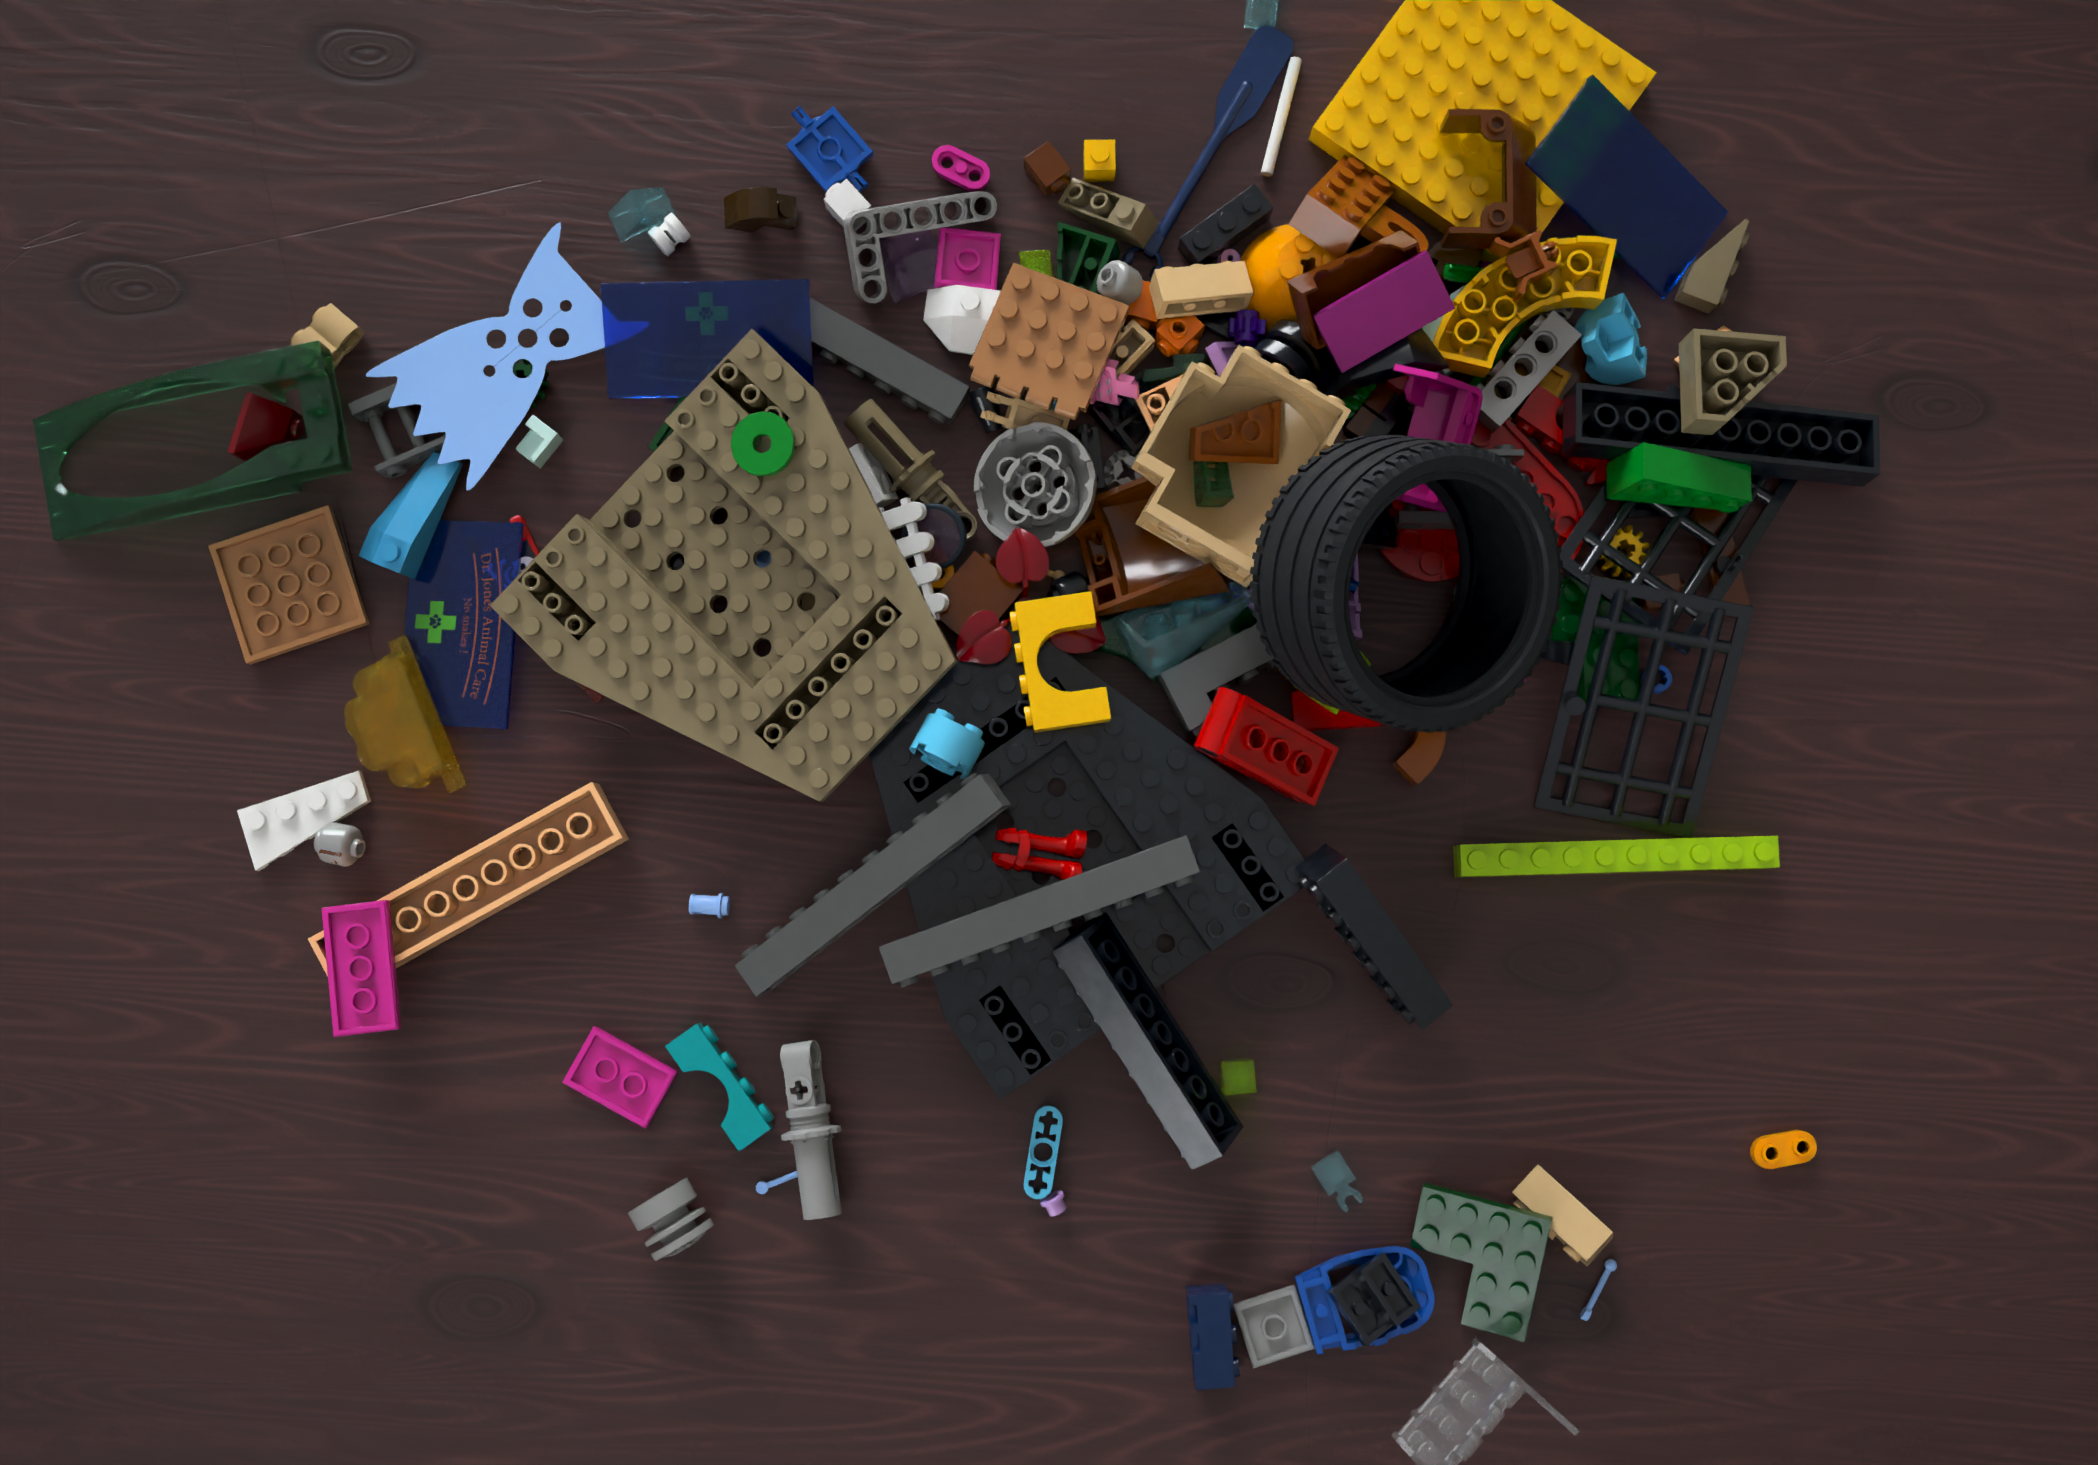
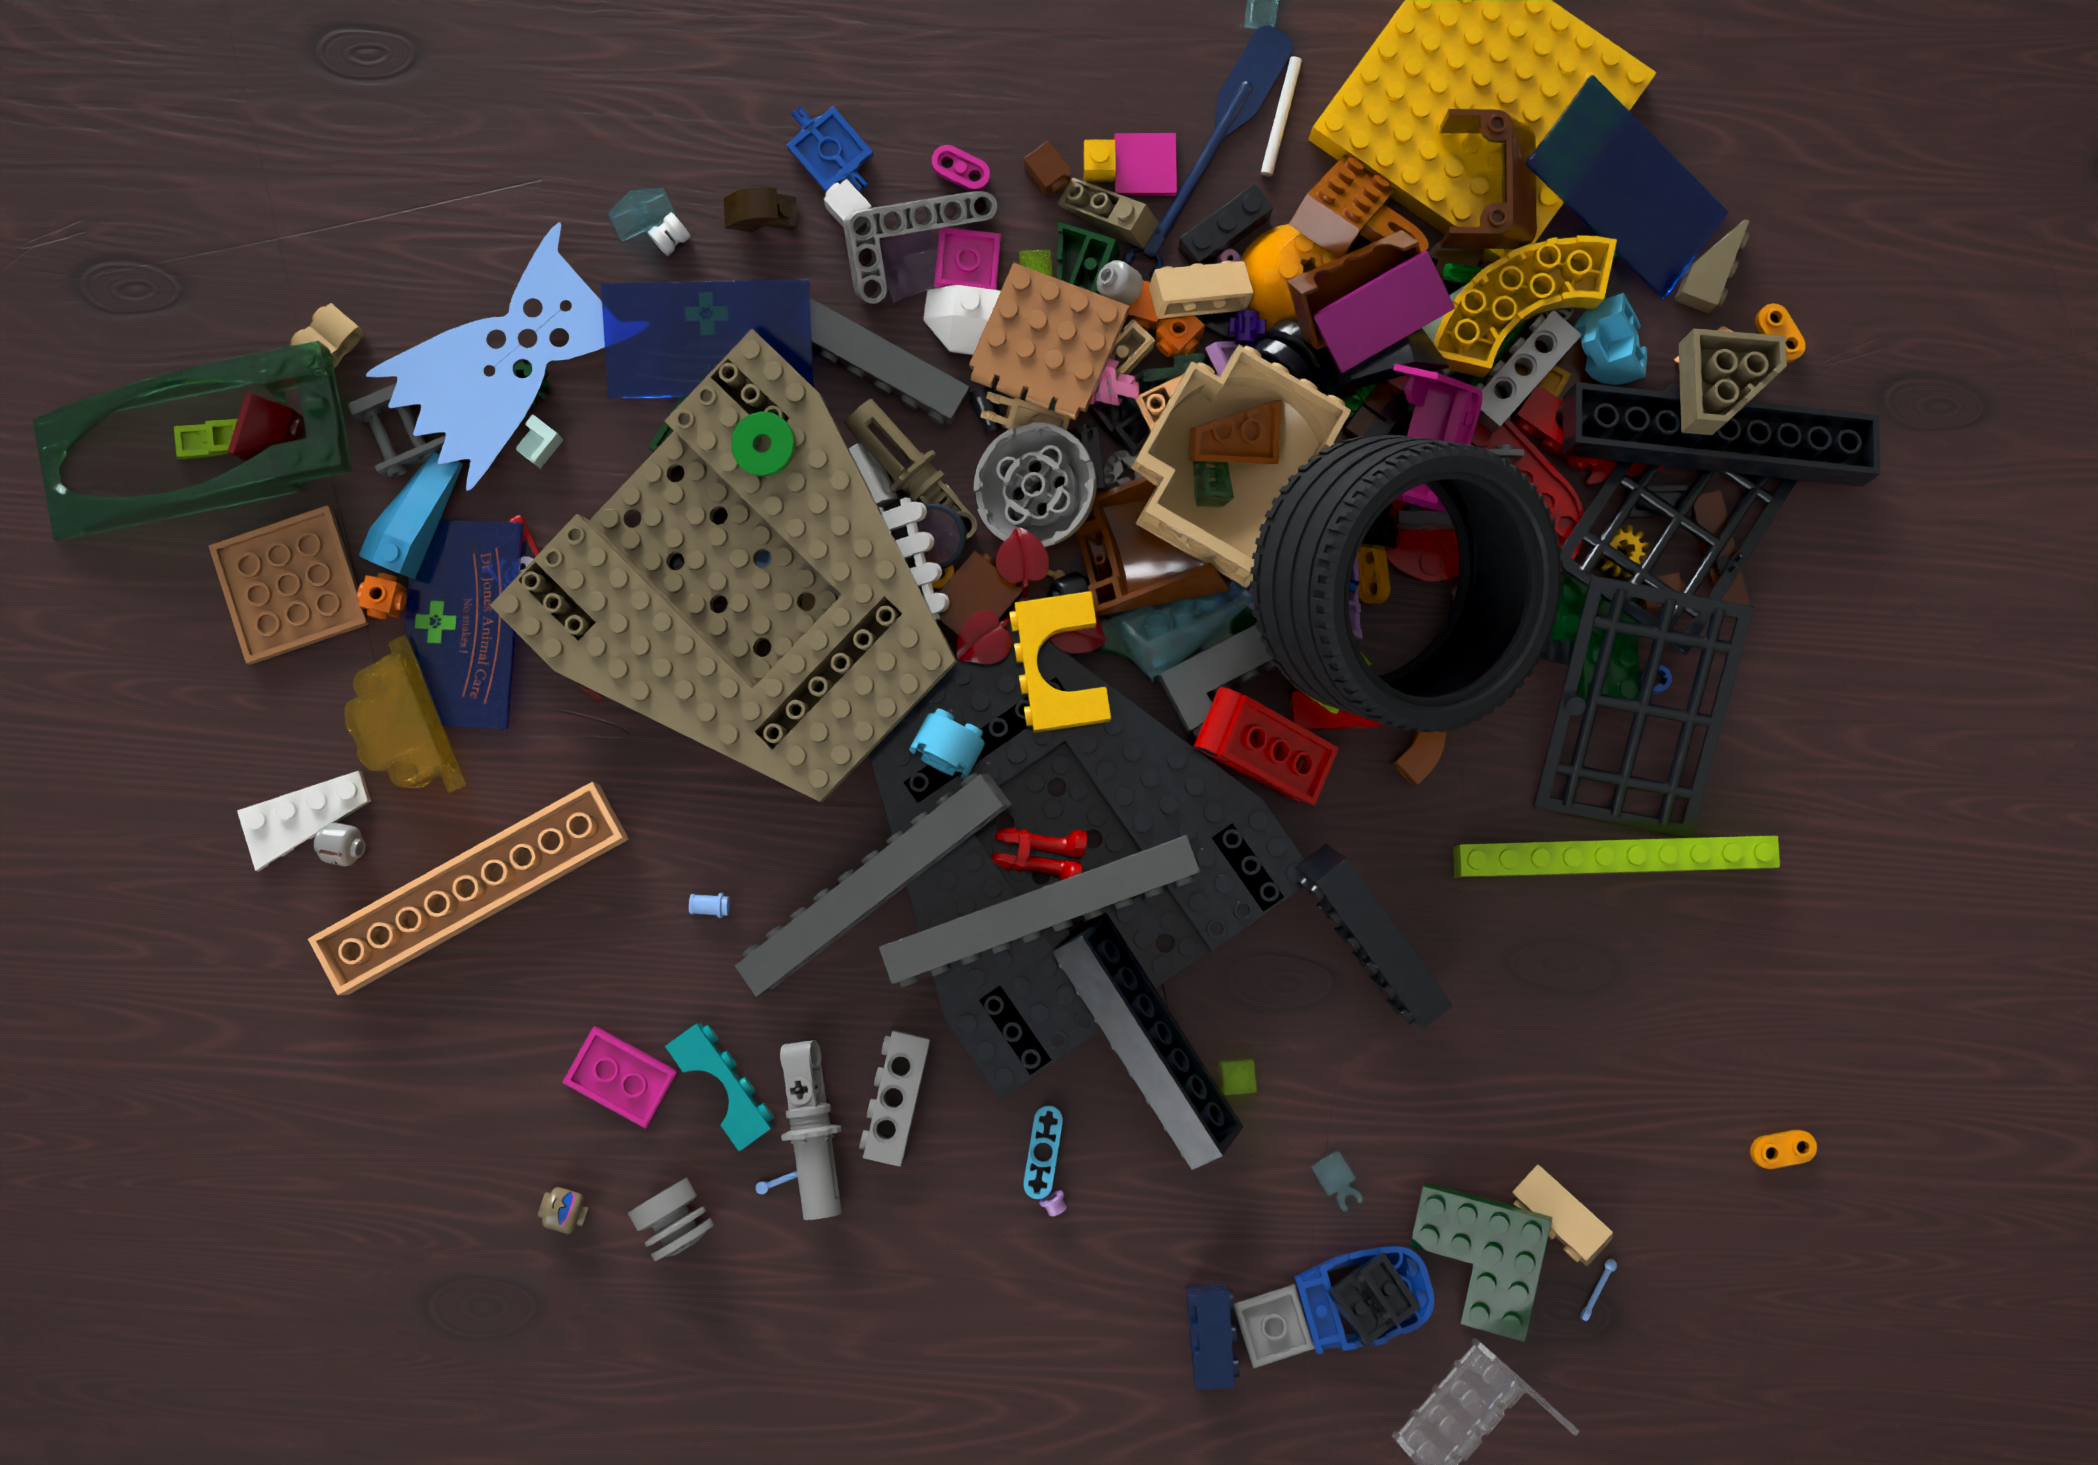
(204, 439): none -> lime slope
(361, 968): dark pink tile -> none
(392, 598): none -> orange brick
(562, 1210): none -> dark tan head
(892, 1149): none -> light grey brick
(1145, 164): none -> dark pink tile
(1373, 576): none -> light orange plate
(1526, 261): dark orange piece -> none
(1678, 479): green wedge -> none
(1784, 327): none -> light orange plate

